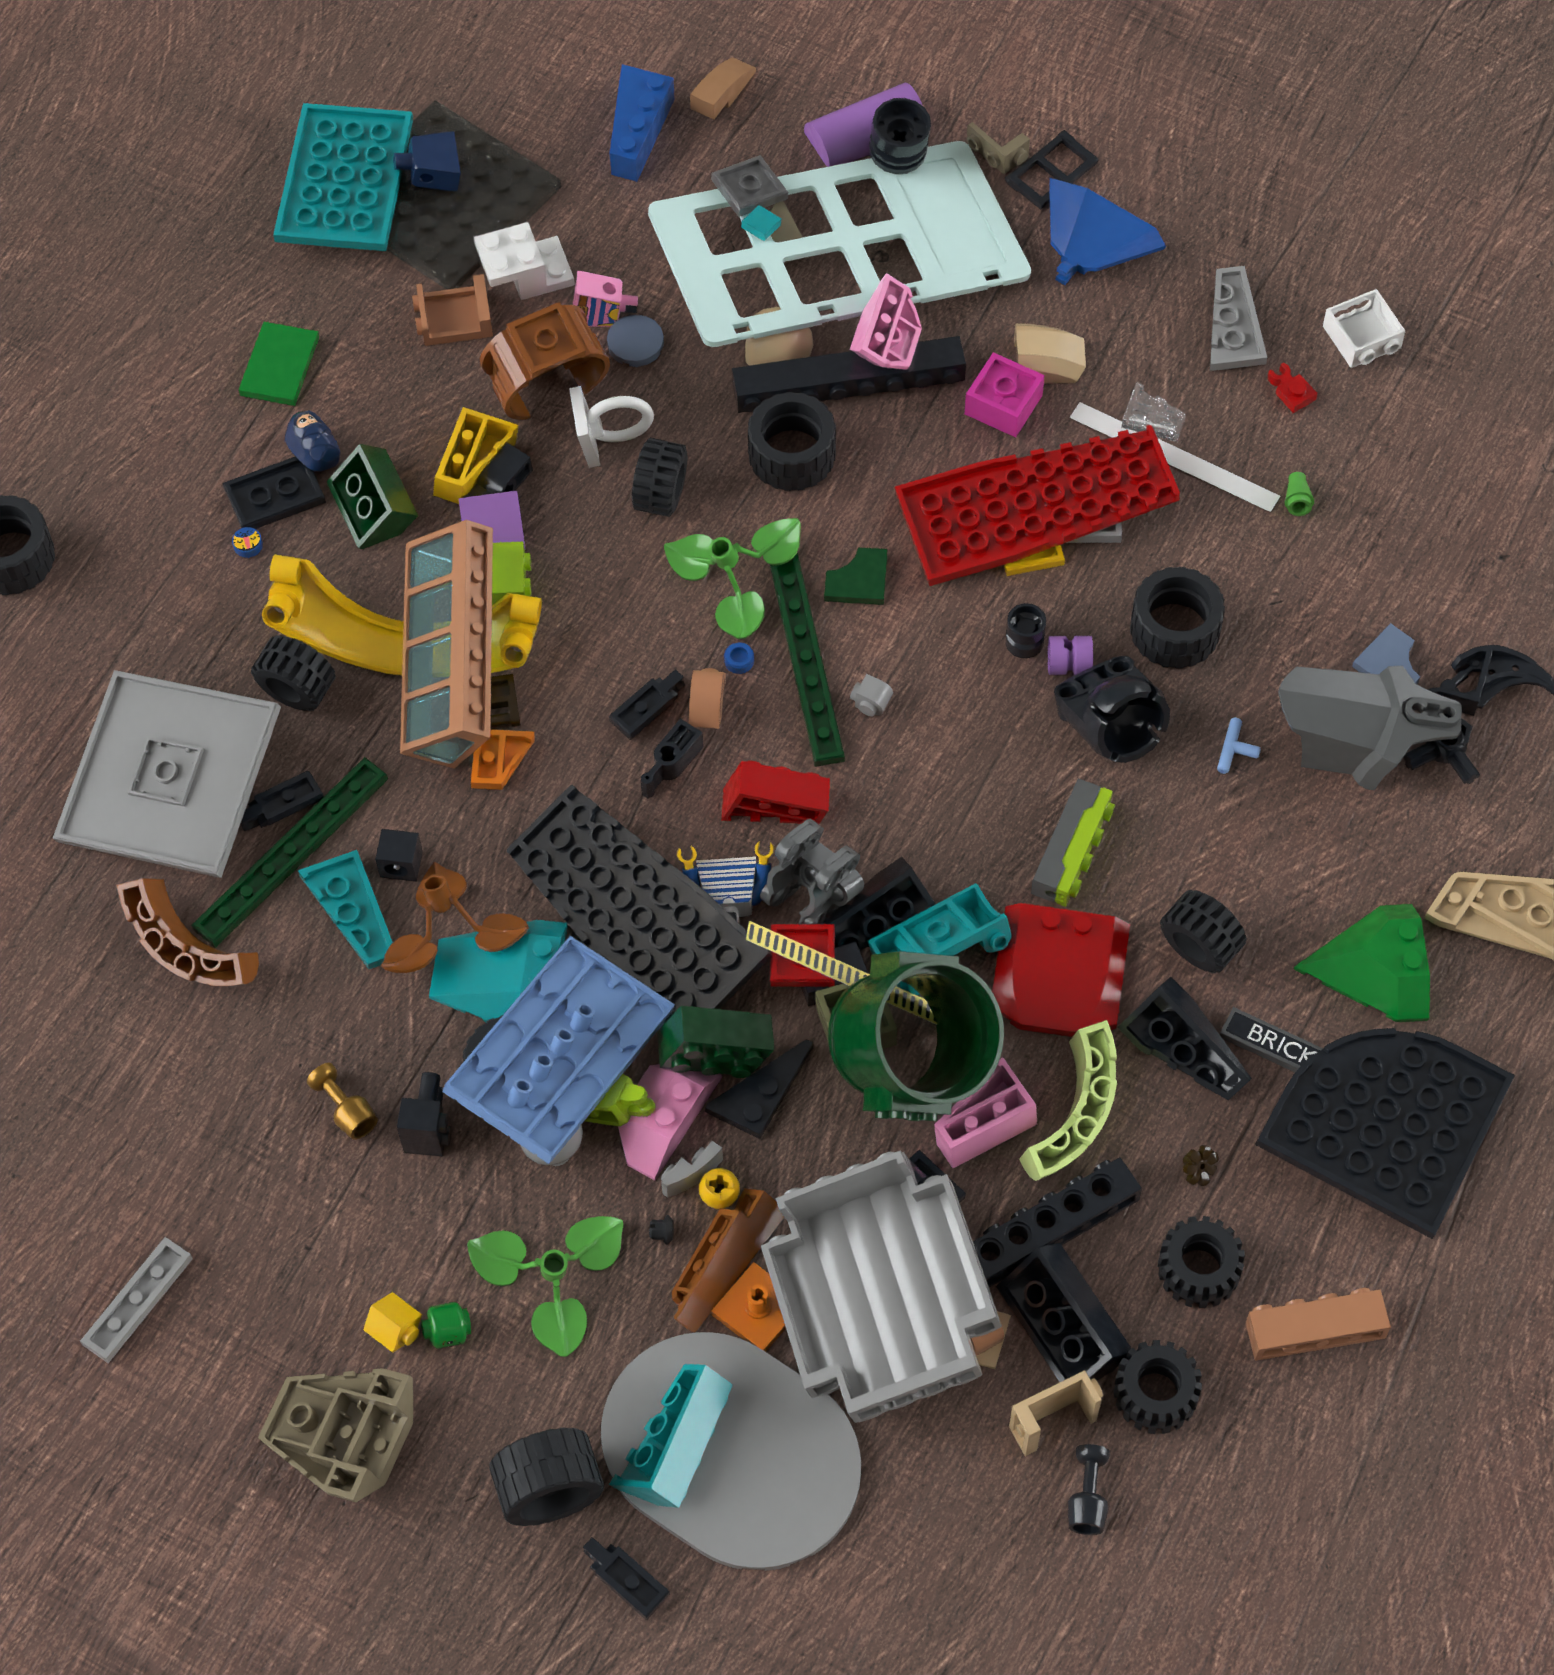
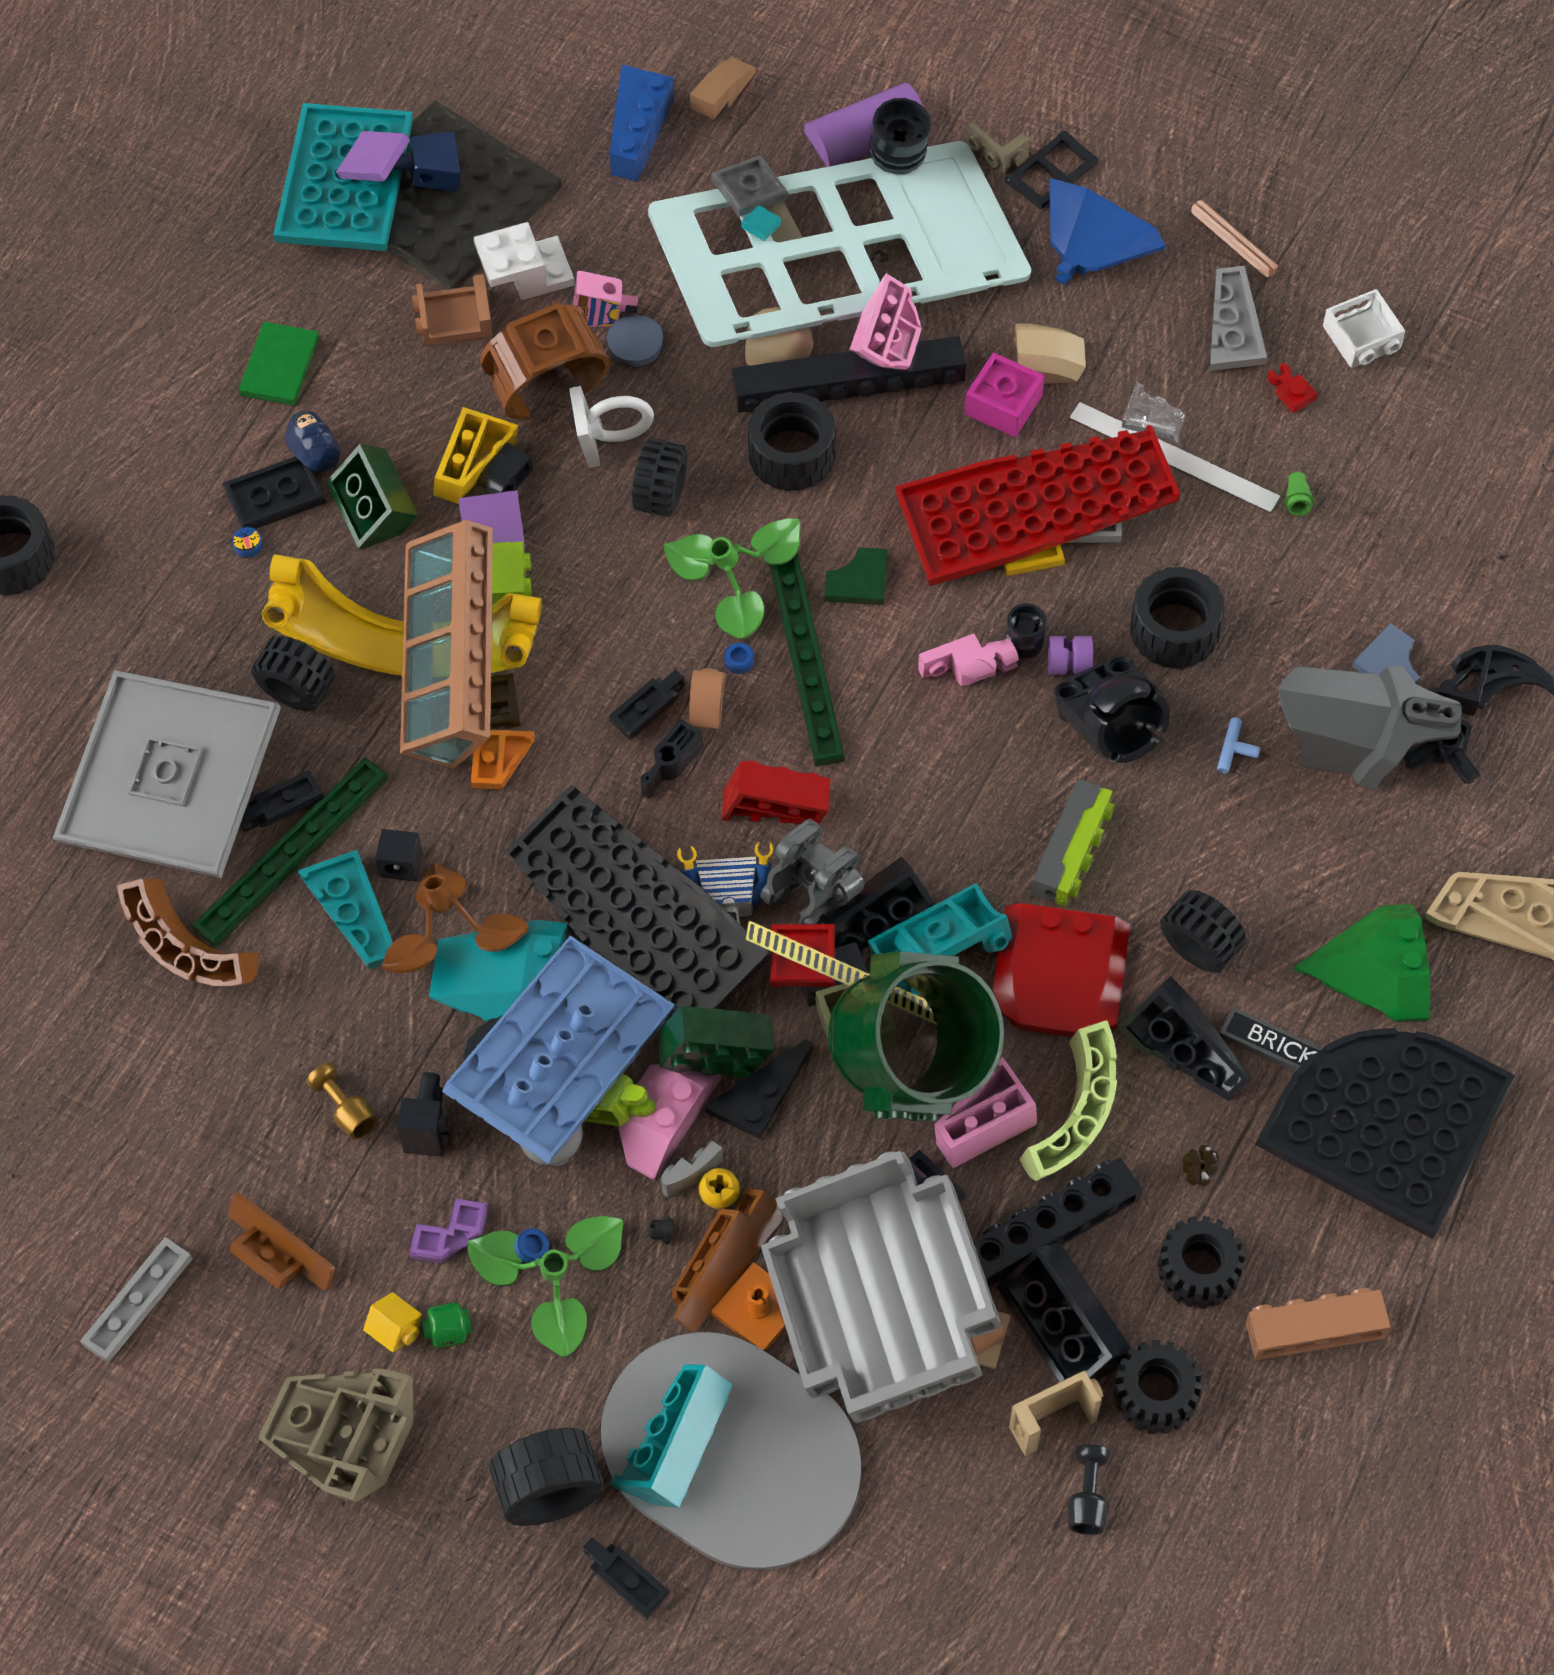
(274, 1249): none -> dark orange bracket
(373, 156): none -> medium lavender tile
(441, 1244): none -> medium lavender tile
(531, 1244): none -> blue tile
(871, 695): light grey plate -> none
(968, 659): none -> bright pink plate
(1234, 238): none -> axle

